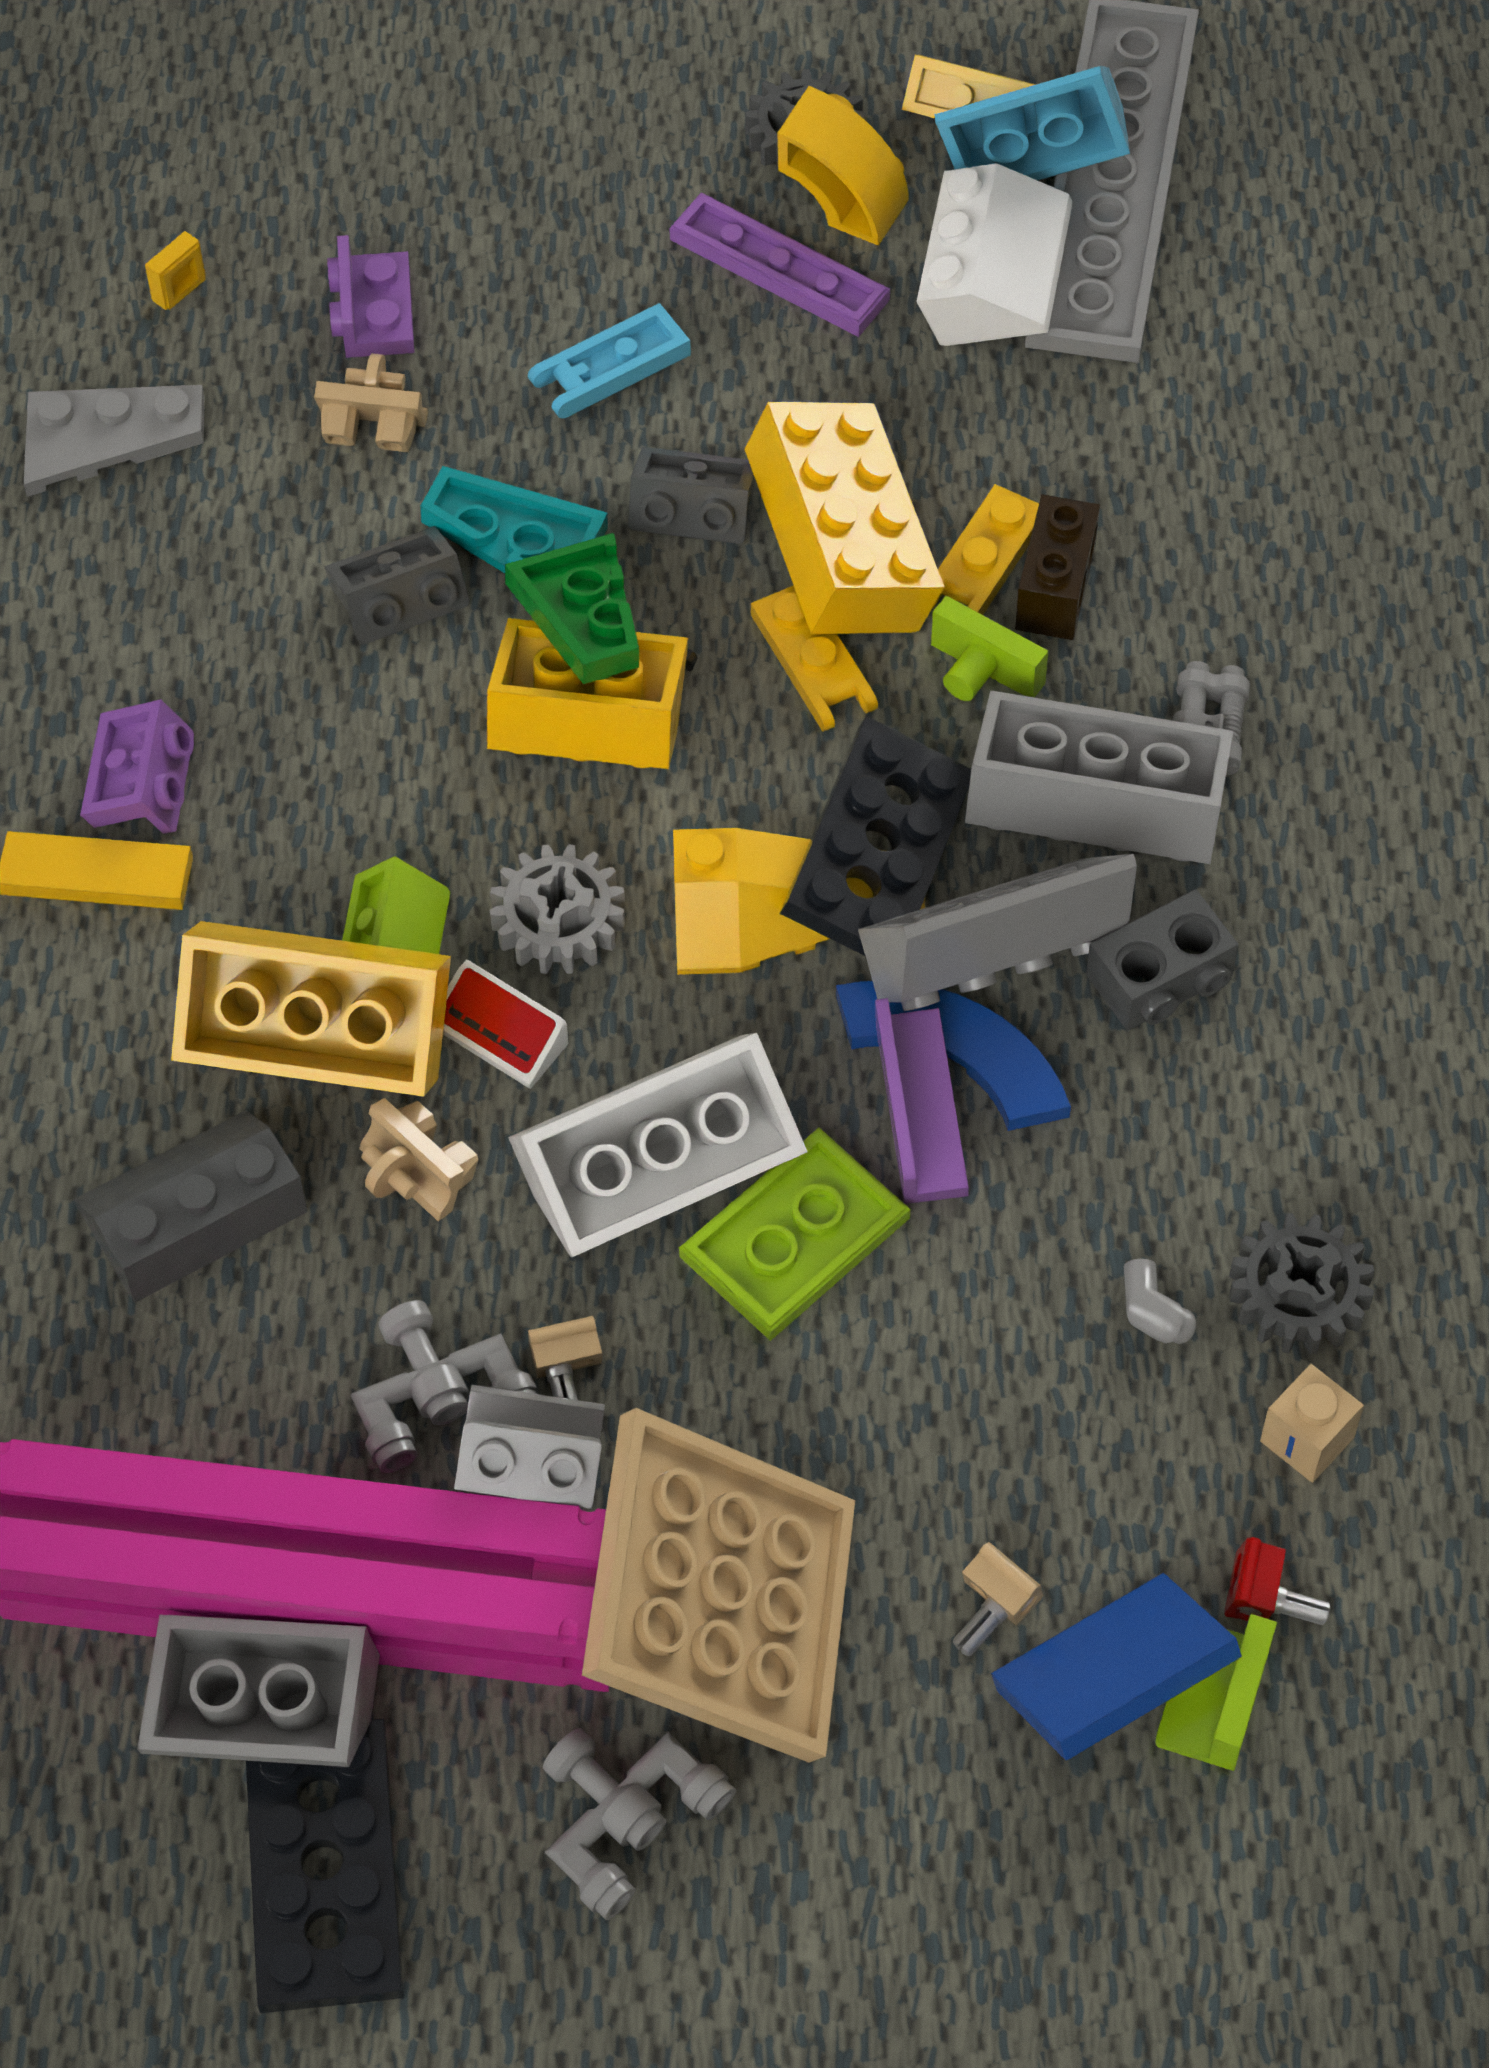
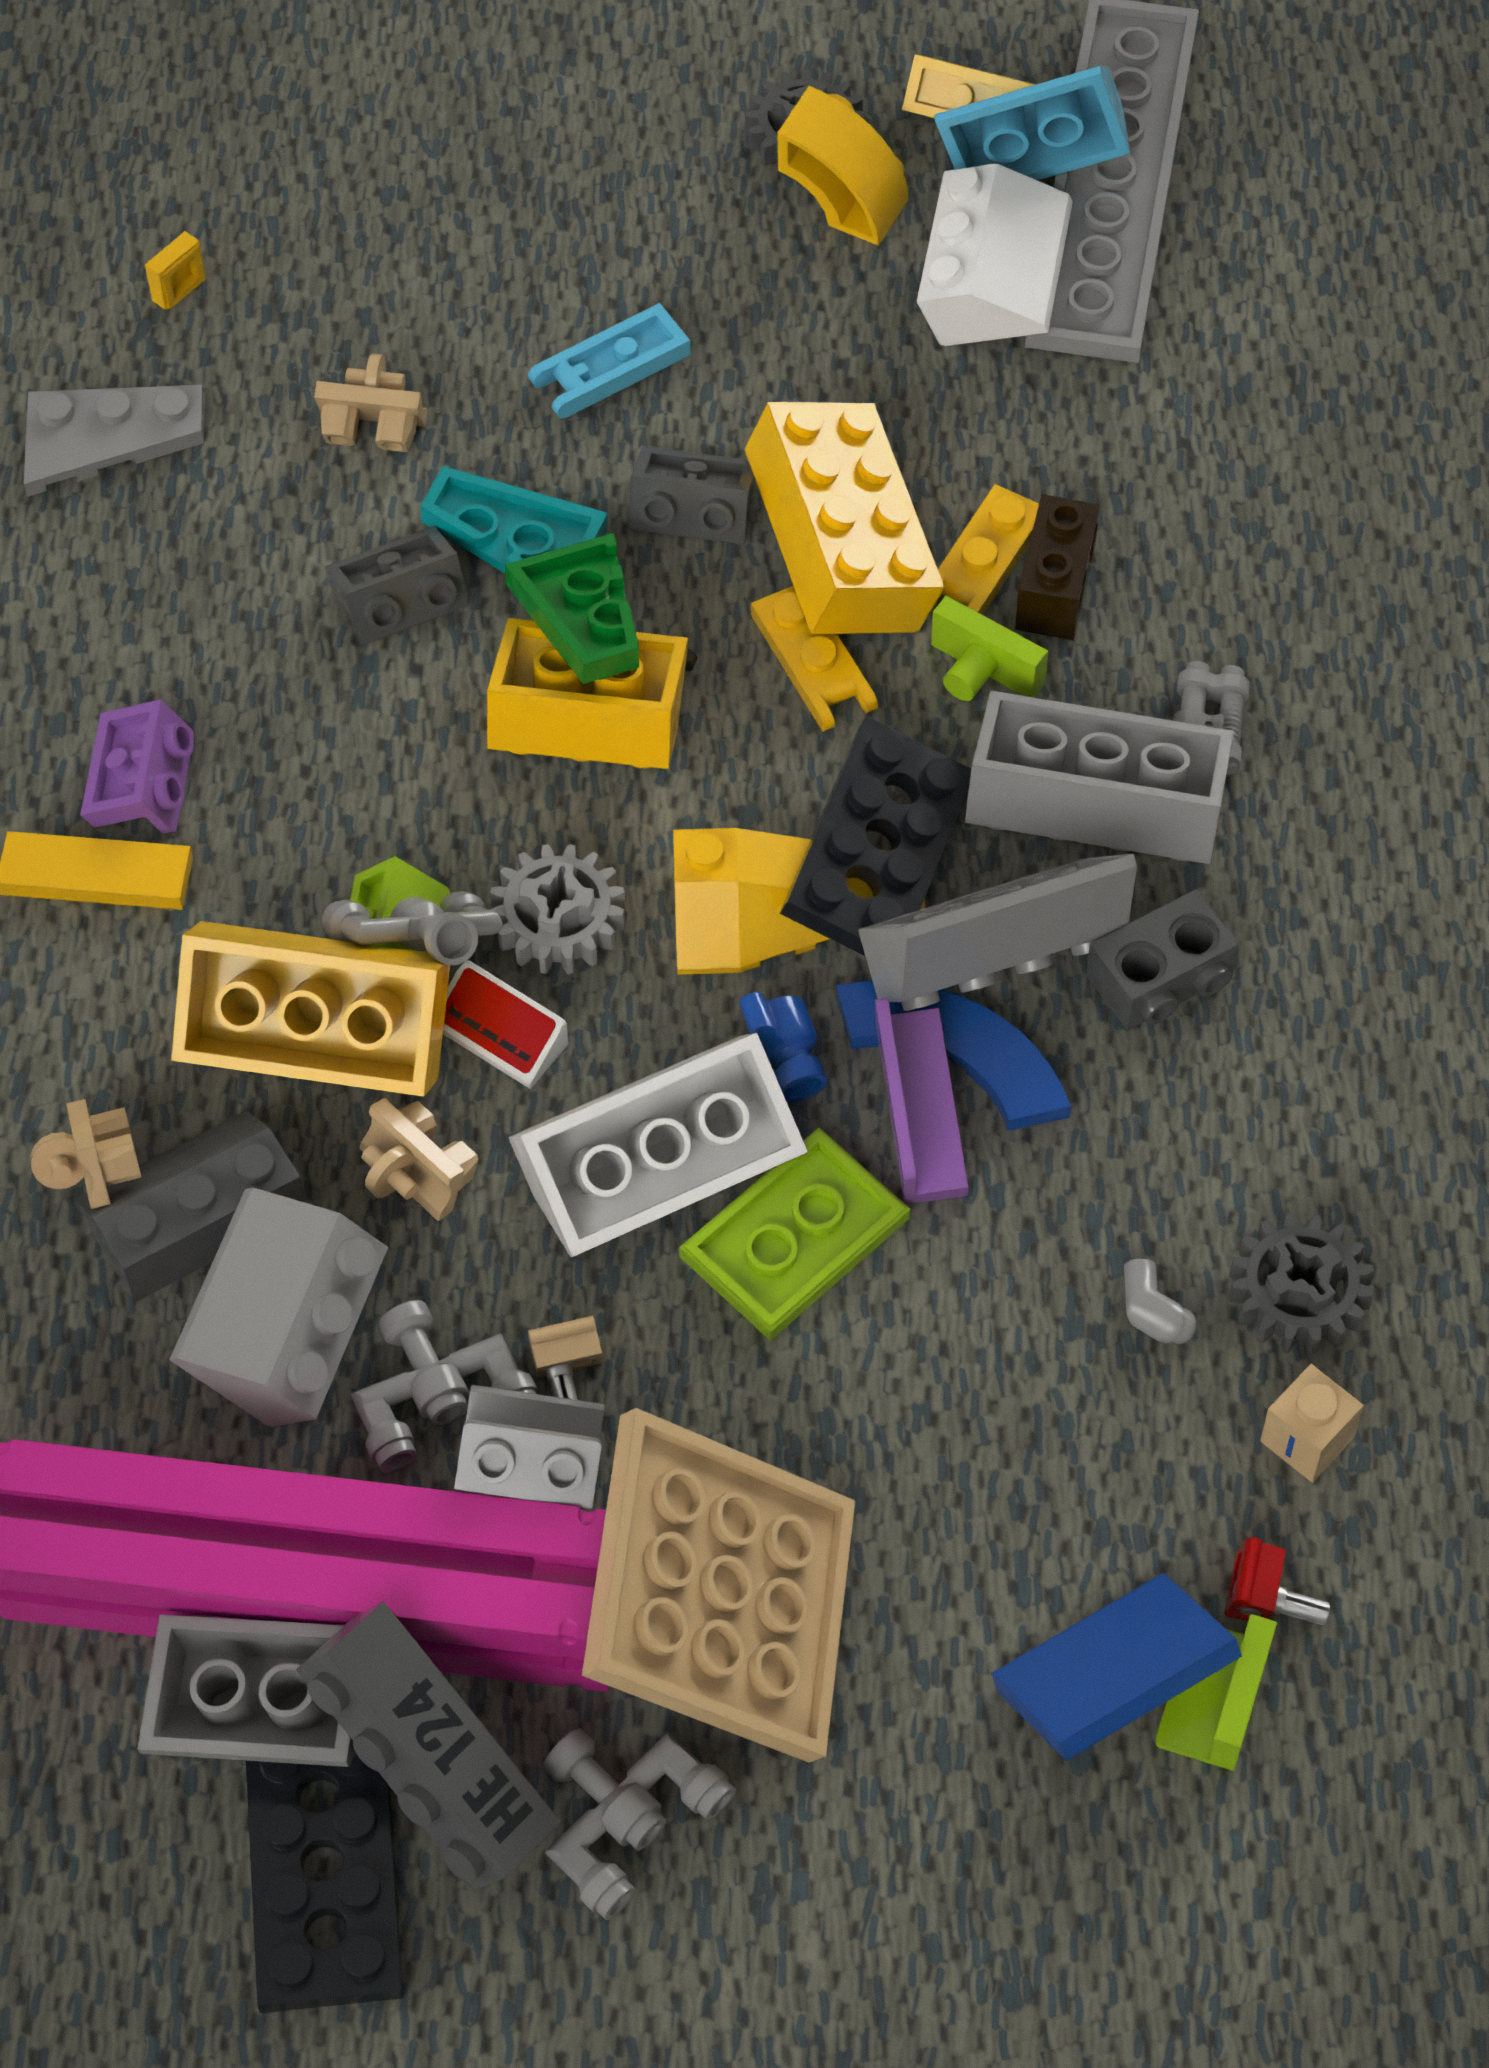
(97, 1150): none -> tan hips
(279, 1306): none -> light grey slope
(373, 301): medium lavender bracket -> none
(428, 1747): none -> dark grey brick
(444, 931): none -> light grey piece
(780, 264): medium lavender tile -> none
(788, 1041): none -> blue piece
(1006, 1592): tan piece -> none

